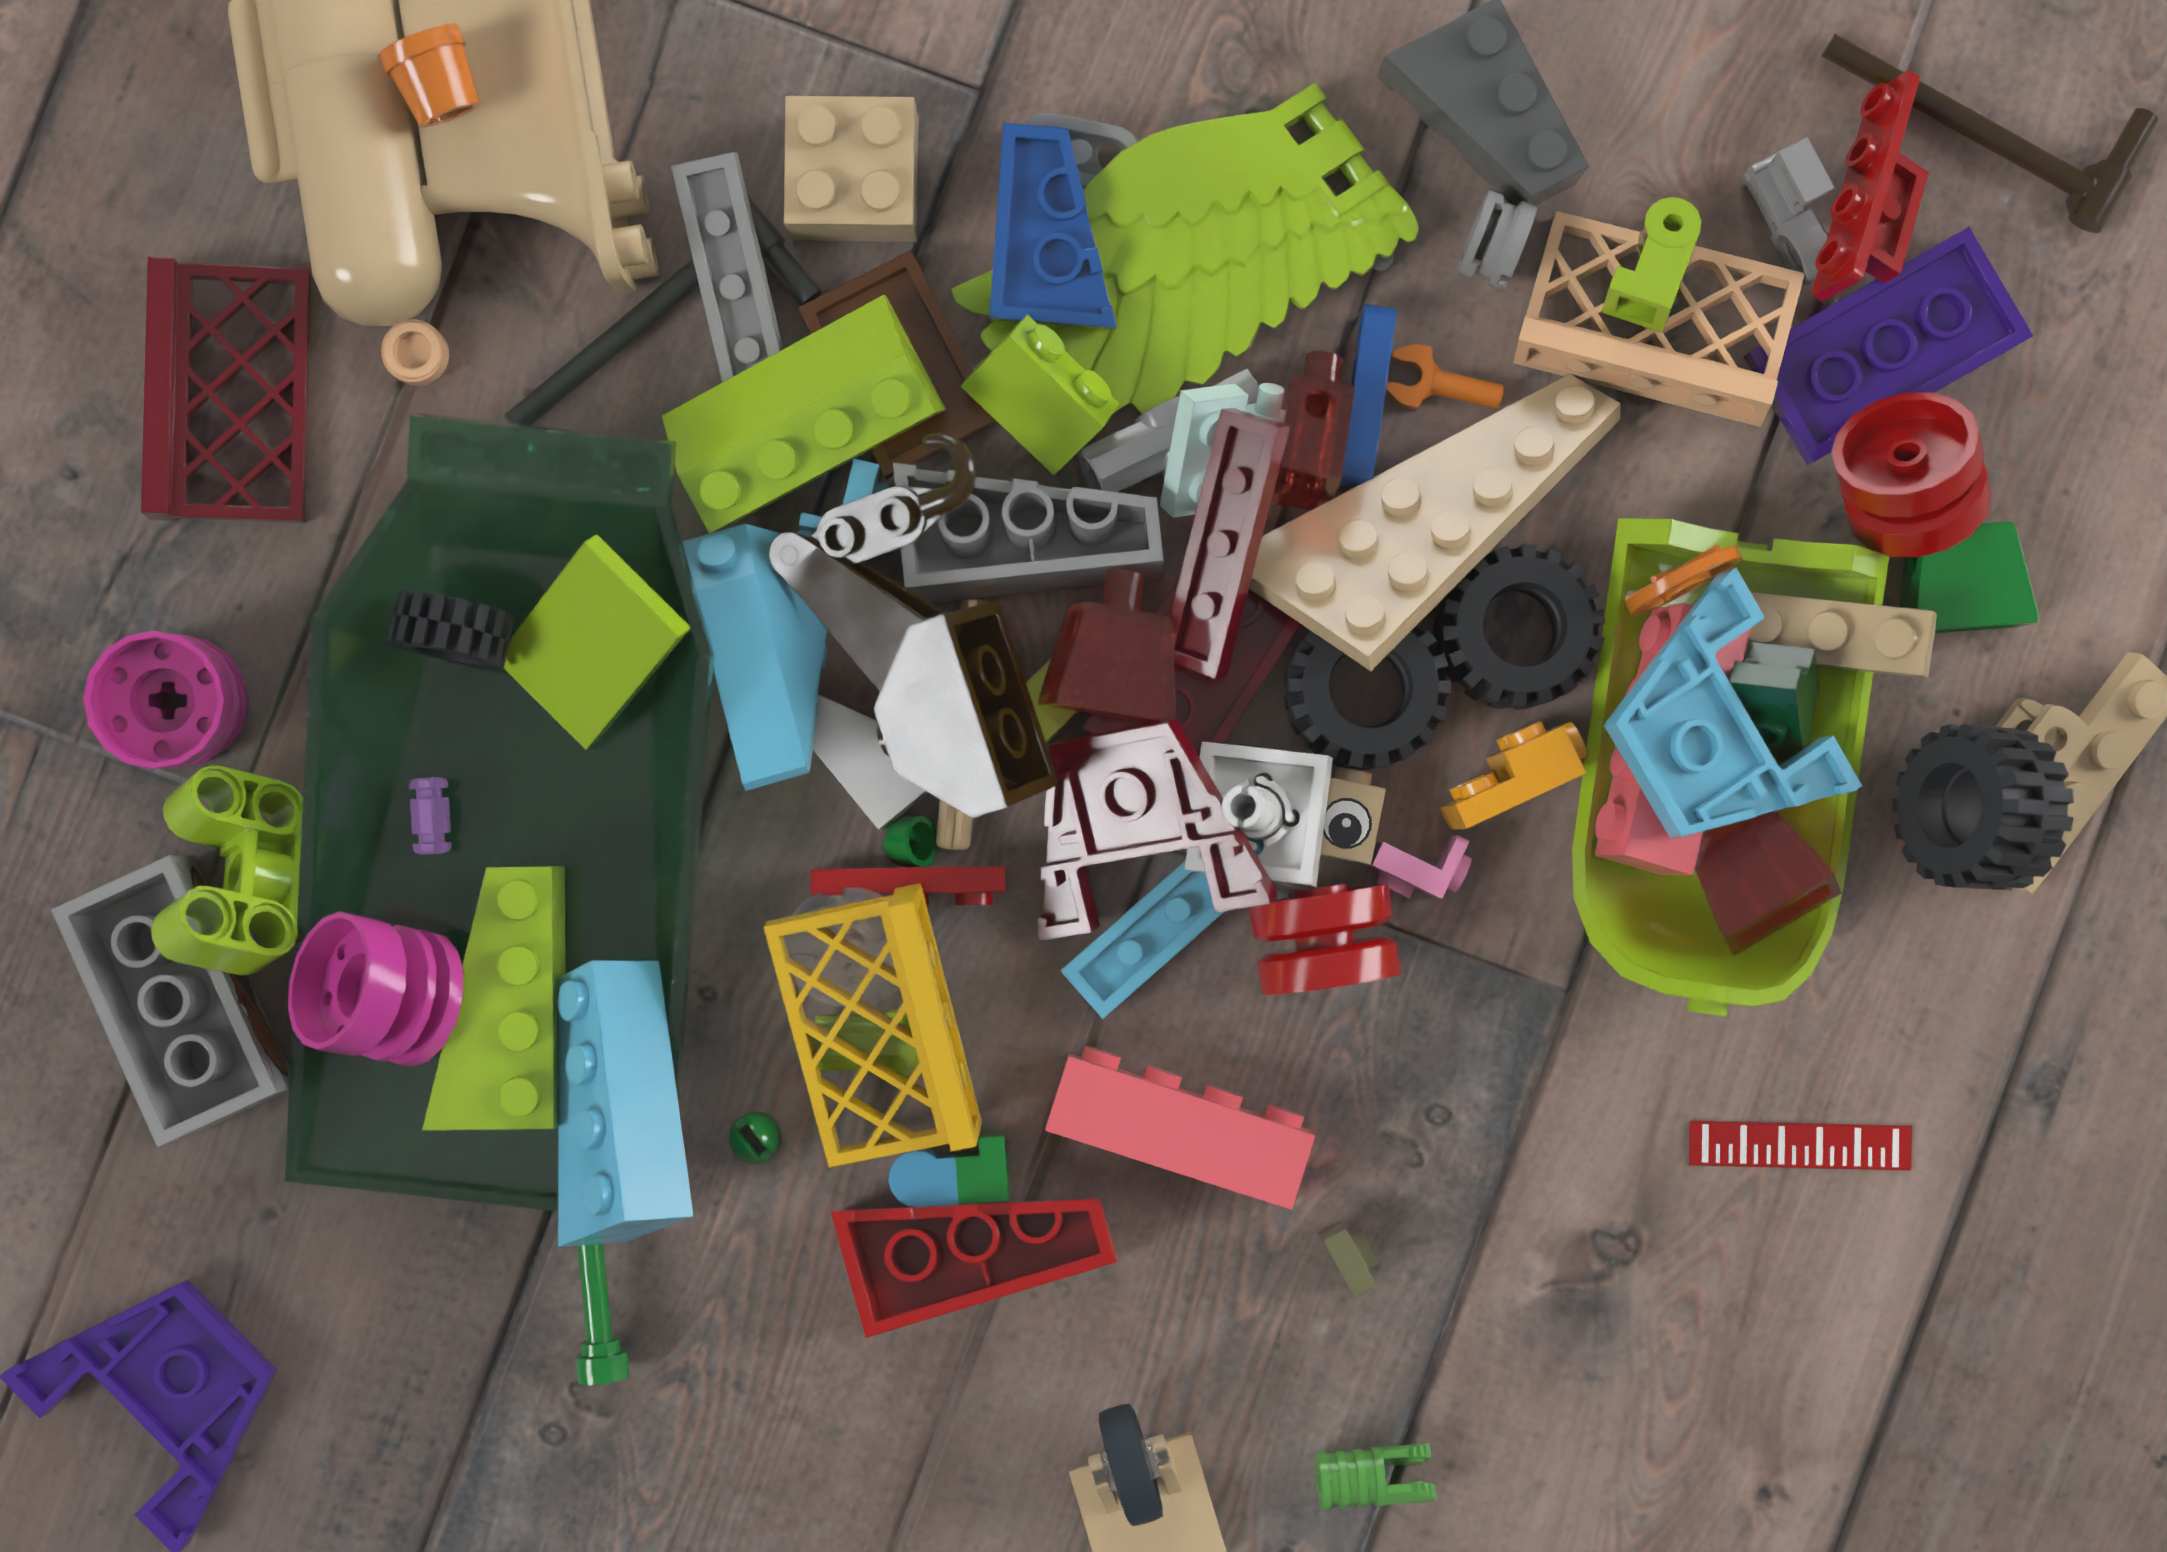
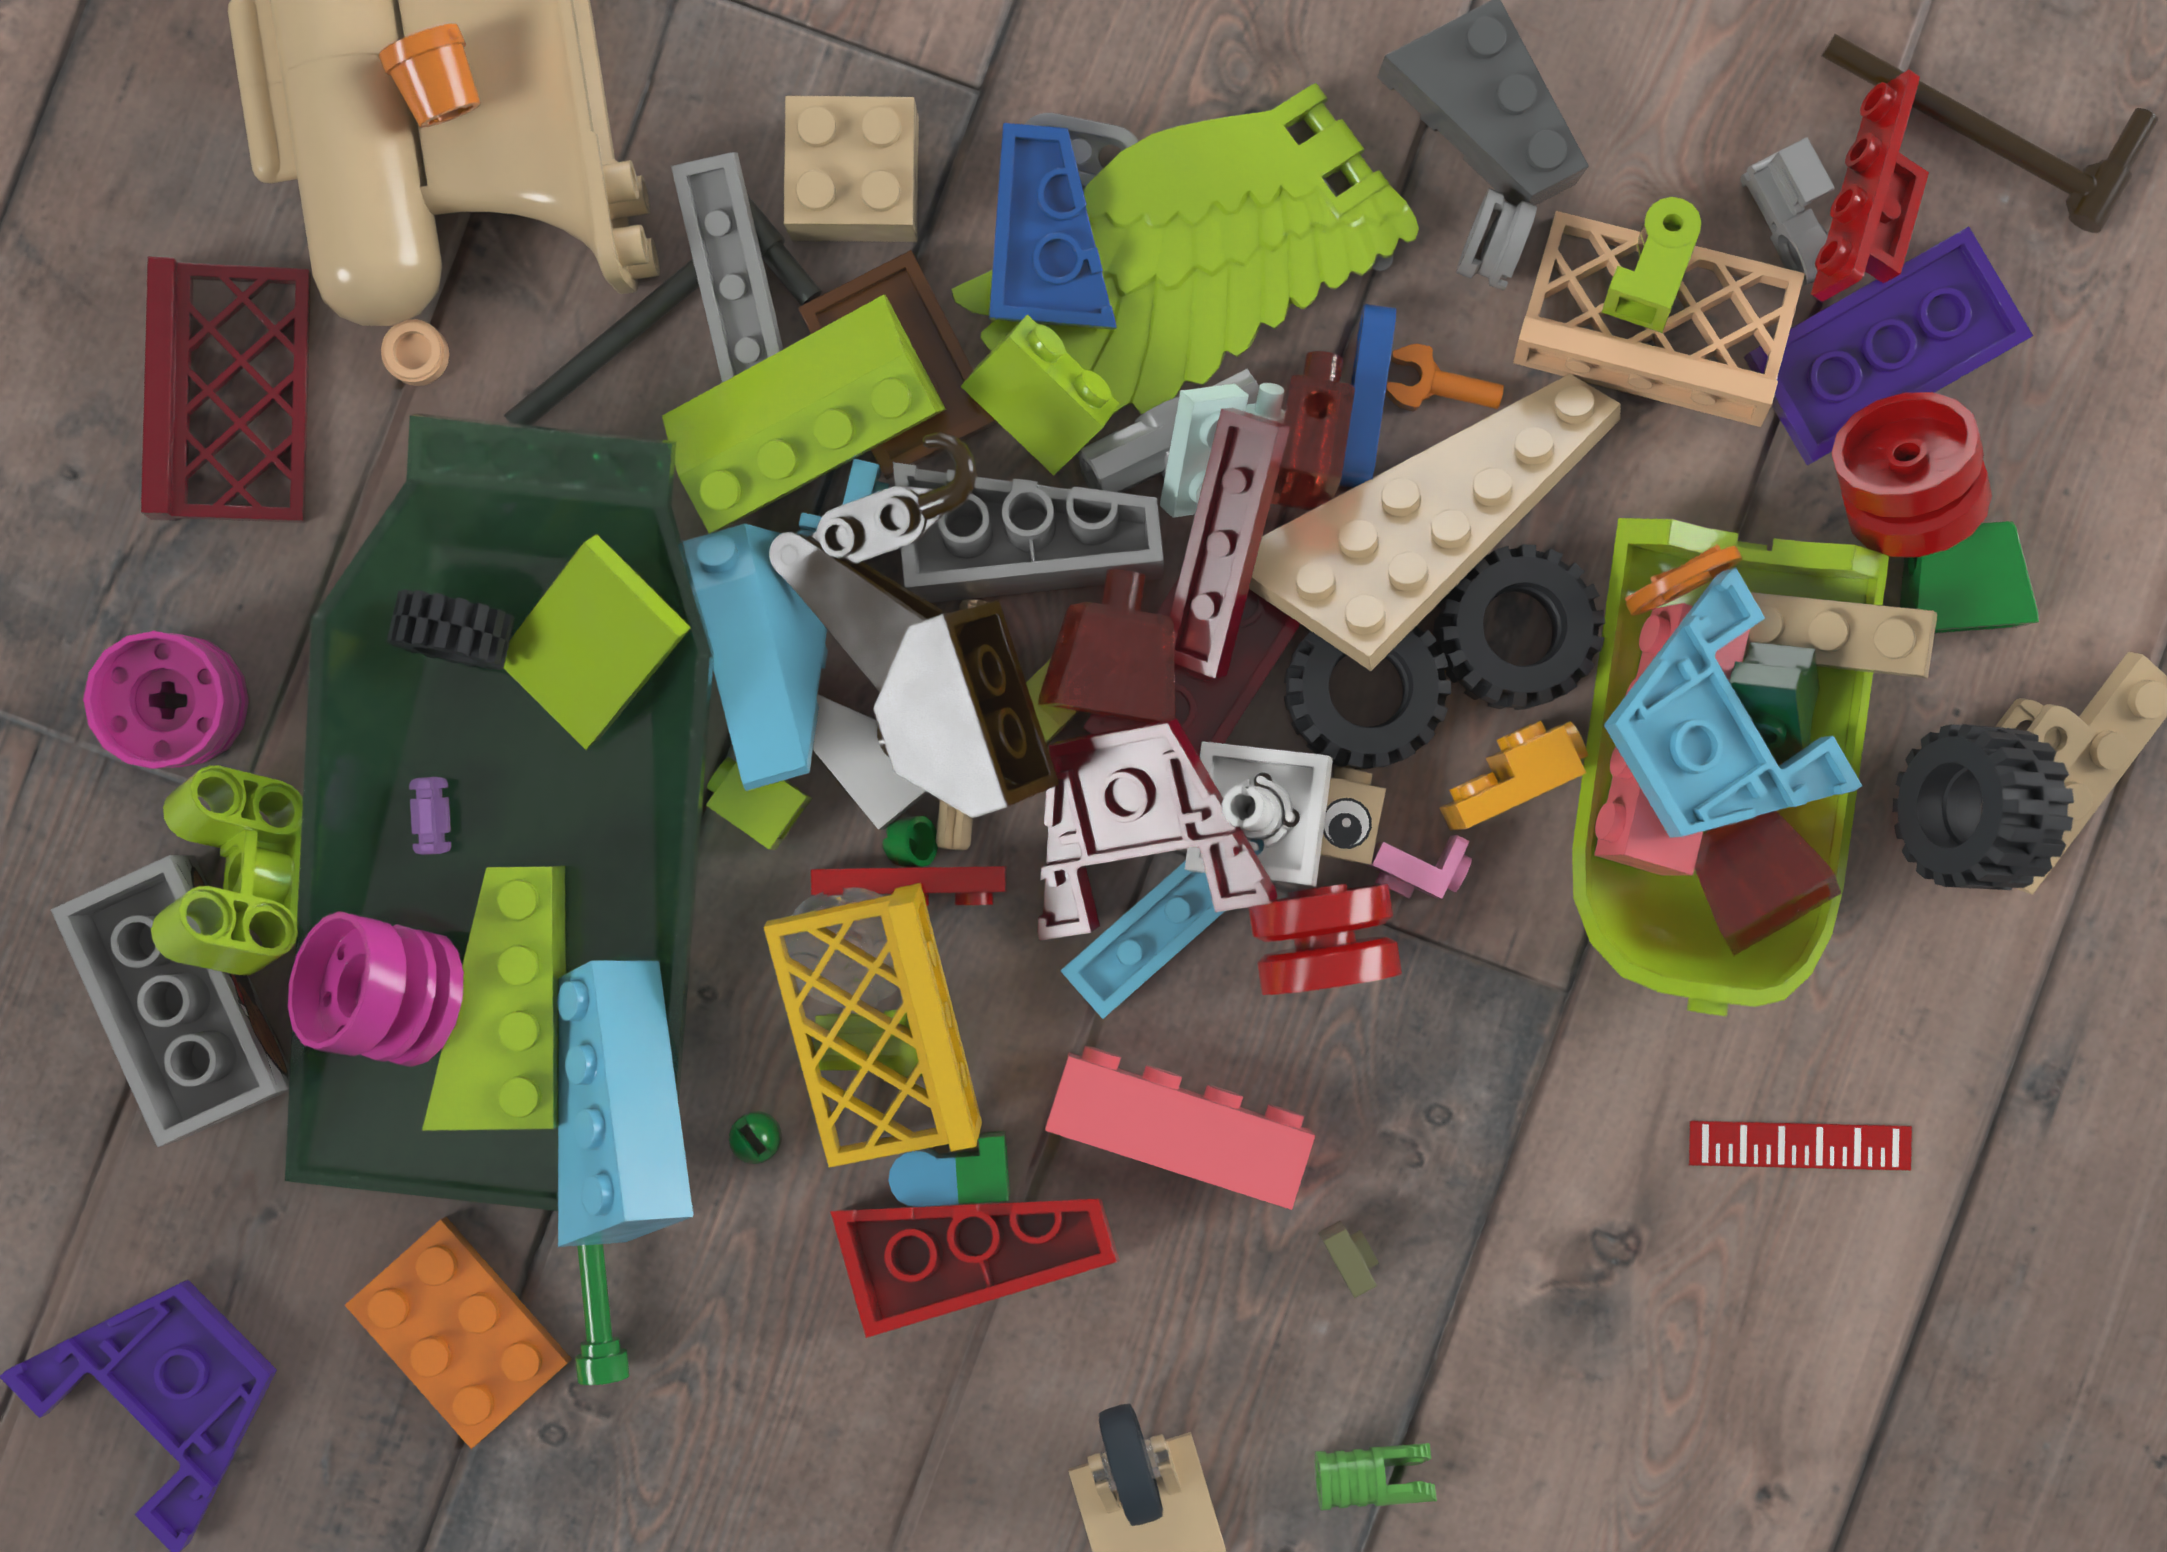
(458, 1332): none -> orange plate
(762, 812): none -> lime brick

